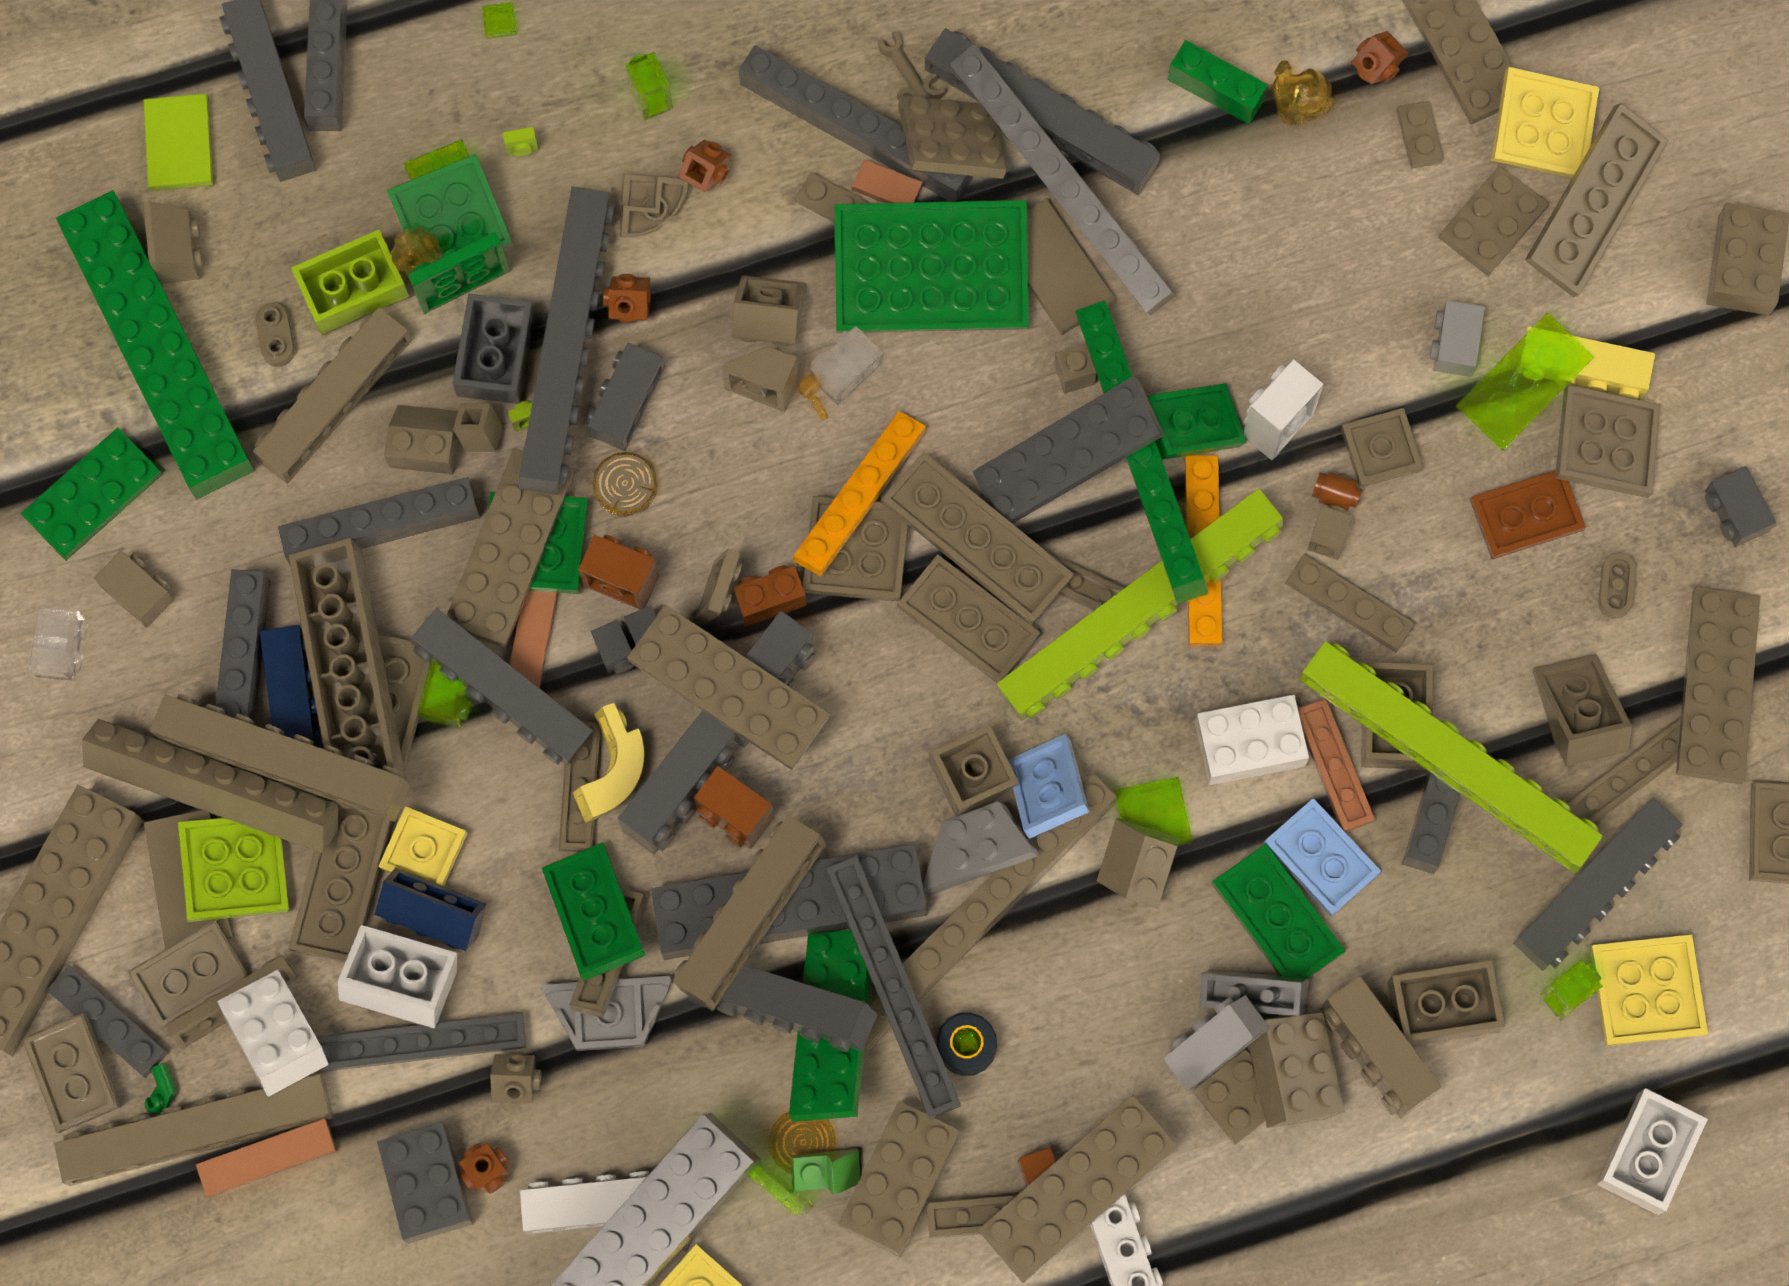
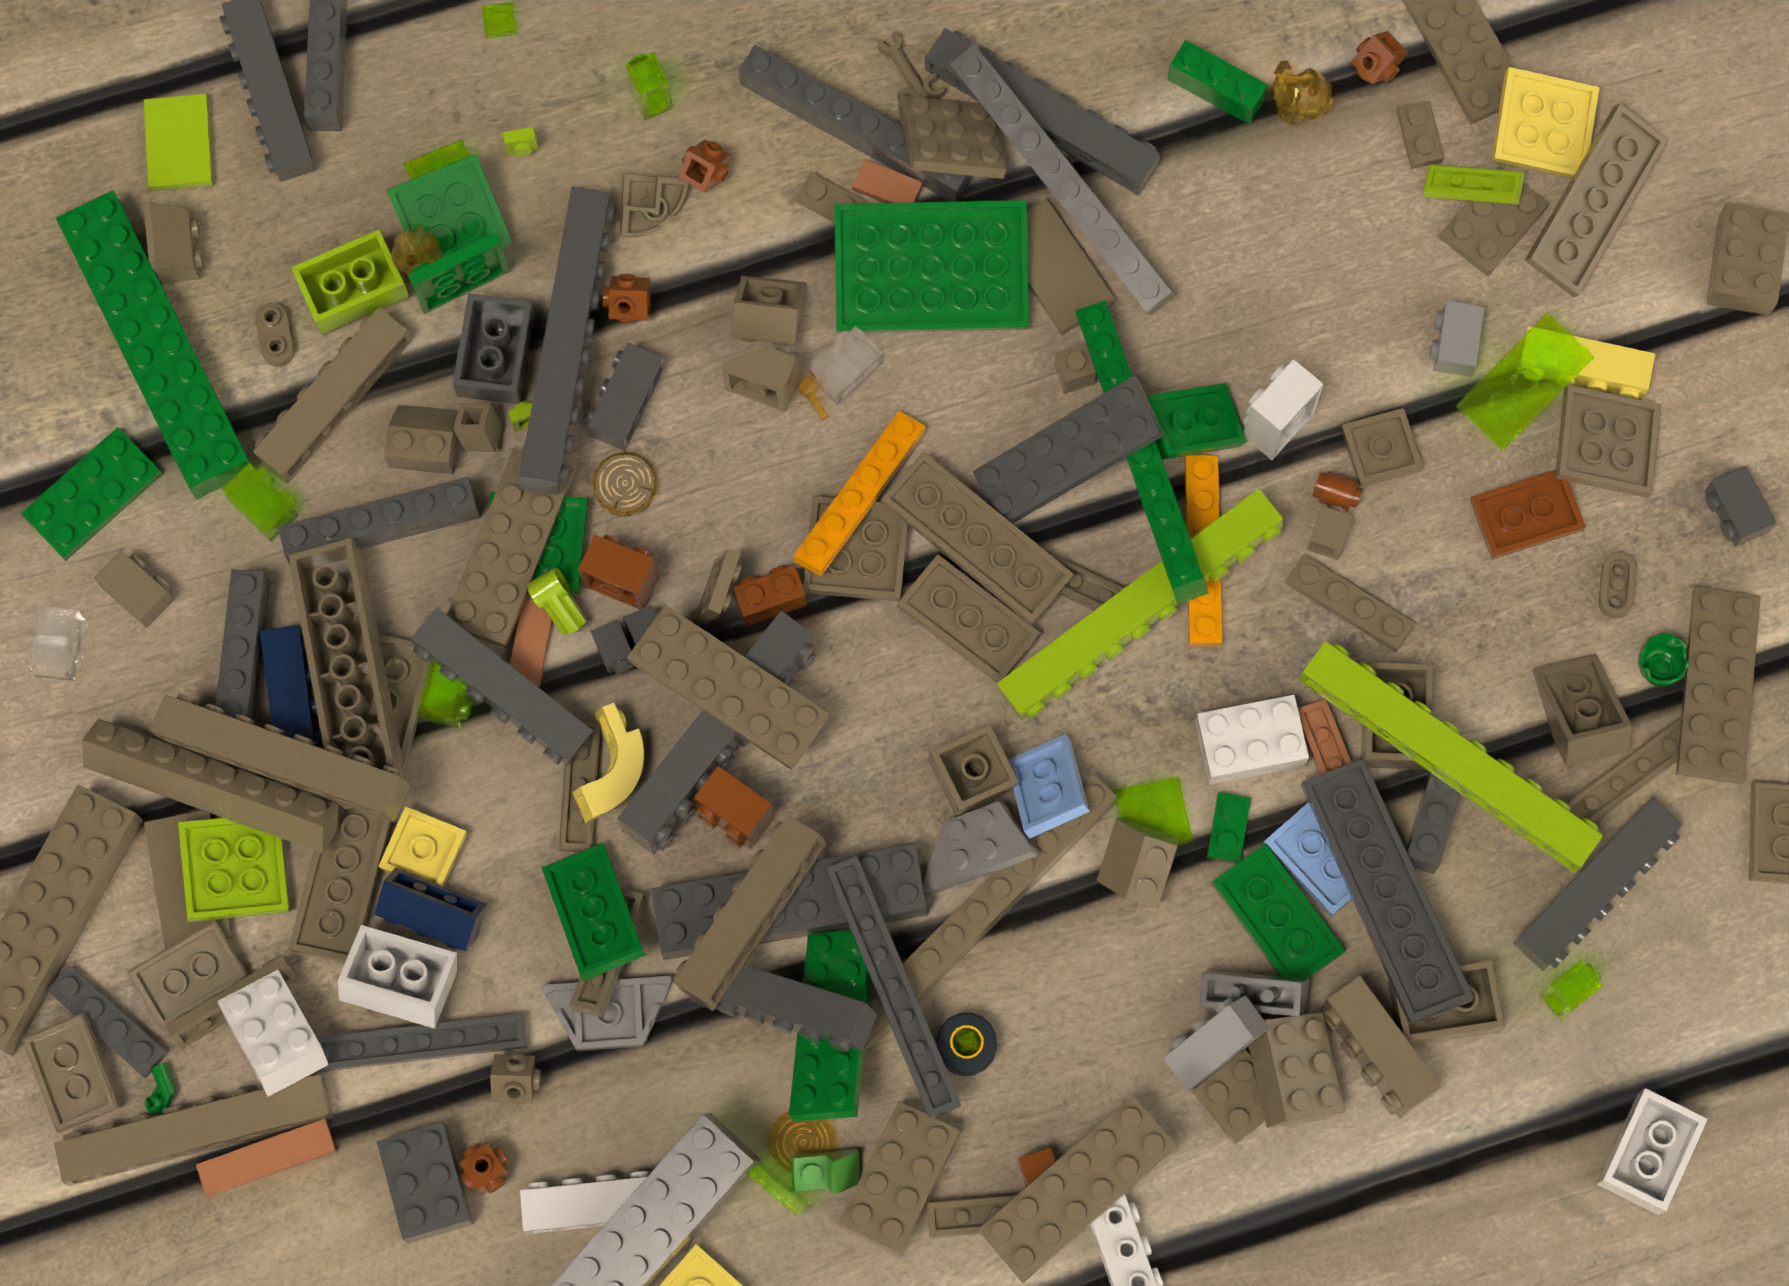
(259, 501): none -> clear neon green brick
(553, 594): none -> lime piece
(1228, 828): none -> green plate
(1387, 892): none -> dark grey plate
(1474, 184): none -> lime tile
(1649, 990): light yellow plate -> none
(1663, 660): none -> green hair

